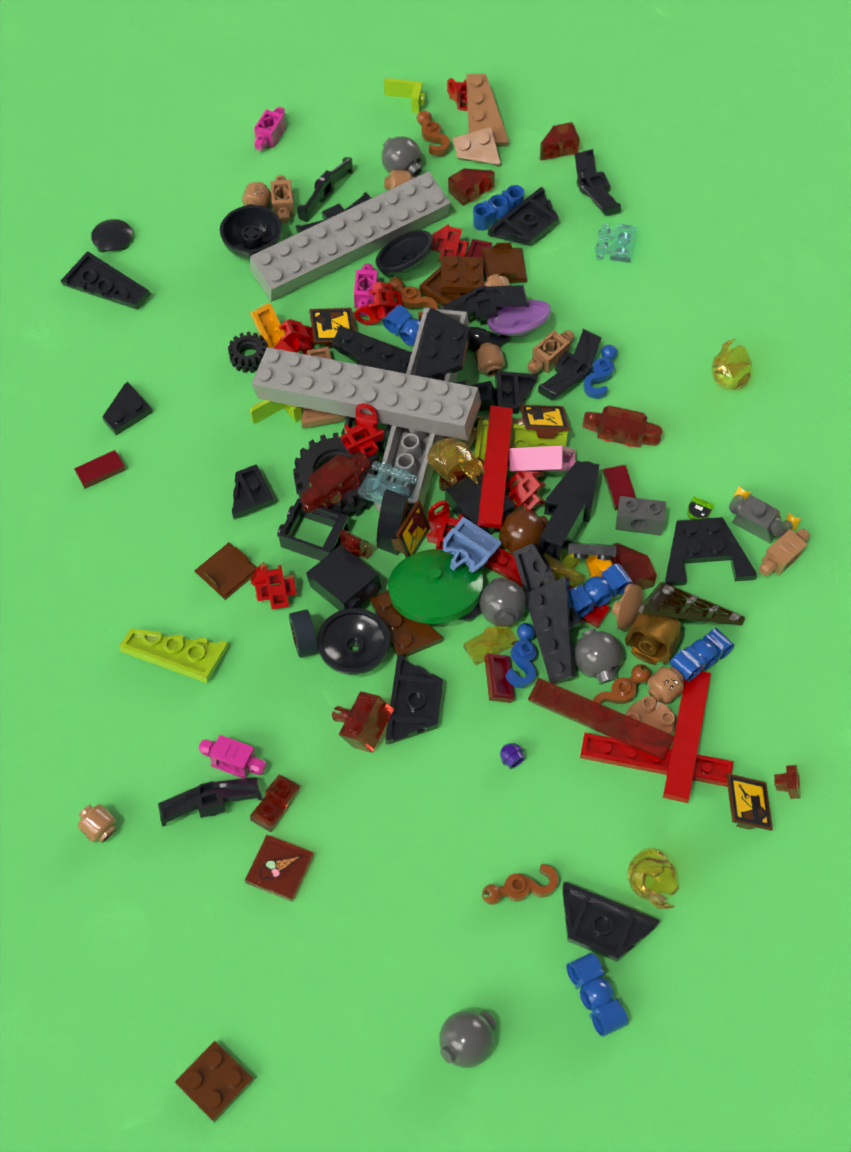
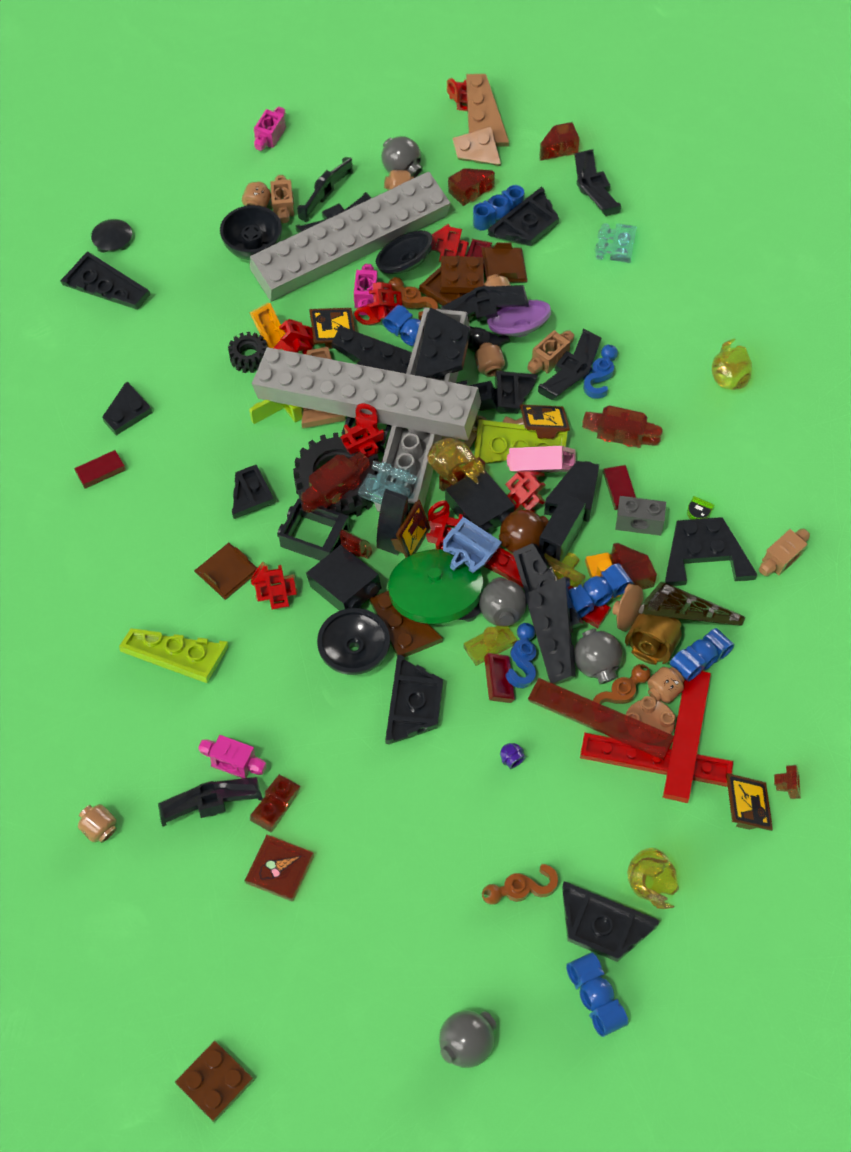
(303, 633): black wheel -> none
(363, 721): clear red brick -> none
(406, 89): lime bracket -> none
(432, 132): dark orange piece -> none
(495, 467): red tile -> none
(603, 551): black wing -> none
(760, 517): dark grey torso -> none

